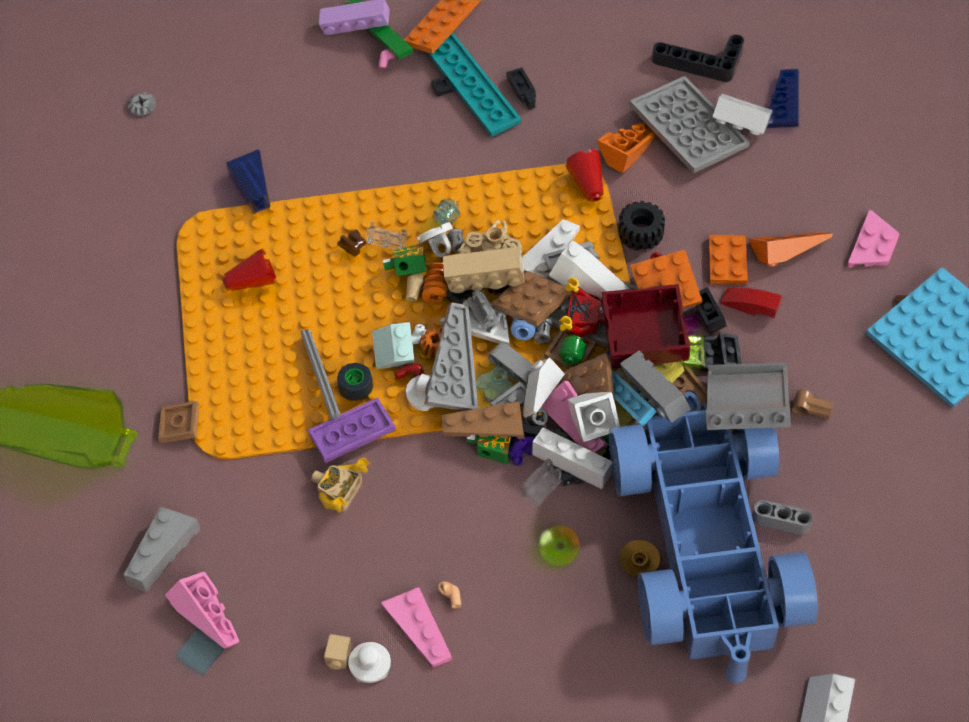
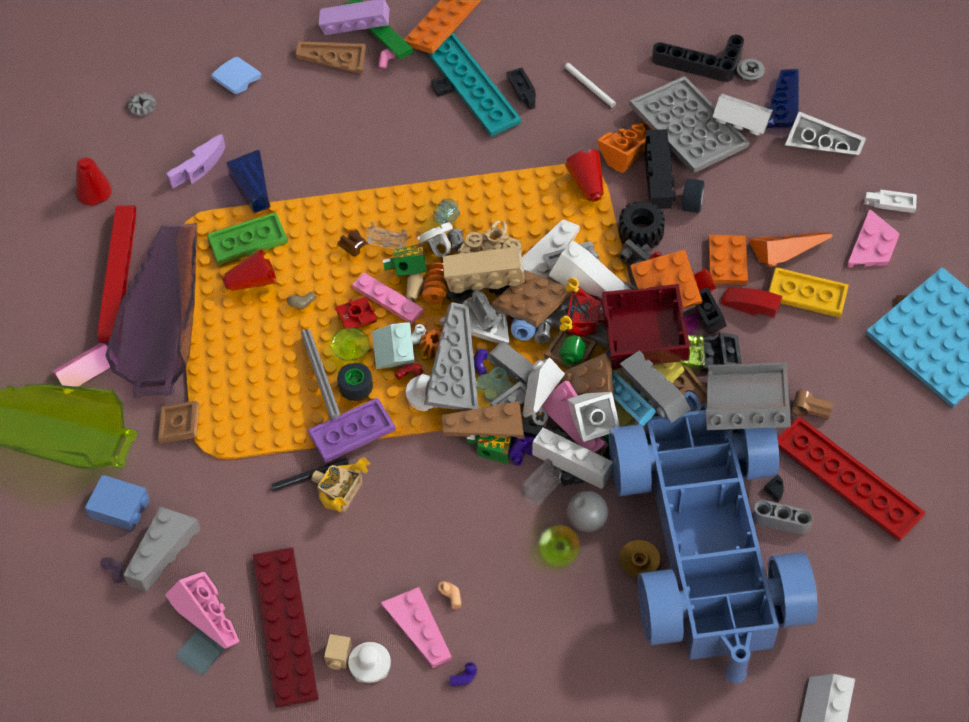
(83, 367): none -> bright pink panel
(91, 183): none -> red cone
(113, 567): none -> clear purple arm
(117, 269): none -> red beam
(117, 503): none -> medium blue brick
(157, 314): none -> clear purple windscreen
(202, 161): none -> lavender slope
(236, 75): none -> light blue slope
(247, 238): none -> bright green tile
(285, 627): none -> dark red plate
(301, 302): none -> dark tan arm
(306, 475): none -> black bar
(335, 55): none -> medium nougat wing
(348, 311): none -> red piece
(350, 338): none -> clear neon green dish
(387, 298): none -> bright pink plate
(466, 677): none -> dark purple arm
(479, 357): none -> dark purple arm
(587, 511): none -> light grey piece
(590, 85): none -> white bar
(634, 252): none -> dark grey hips
(659, 169): none -> black wedge
(693, 195): none -> black wheel
(704, 279): none -> red slope
(751, 64): none -> light grey gear
(775, 488): none -> black tile
(809, 292): none -> yellow plate
(819, 135): none -> white wedge
(850, 479): none -> red plate
(892, 200): none -> white hinge

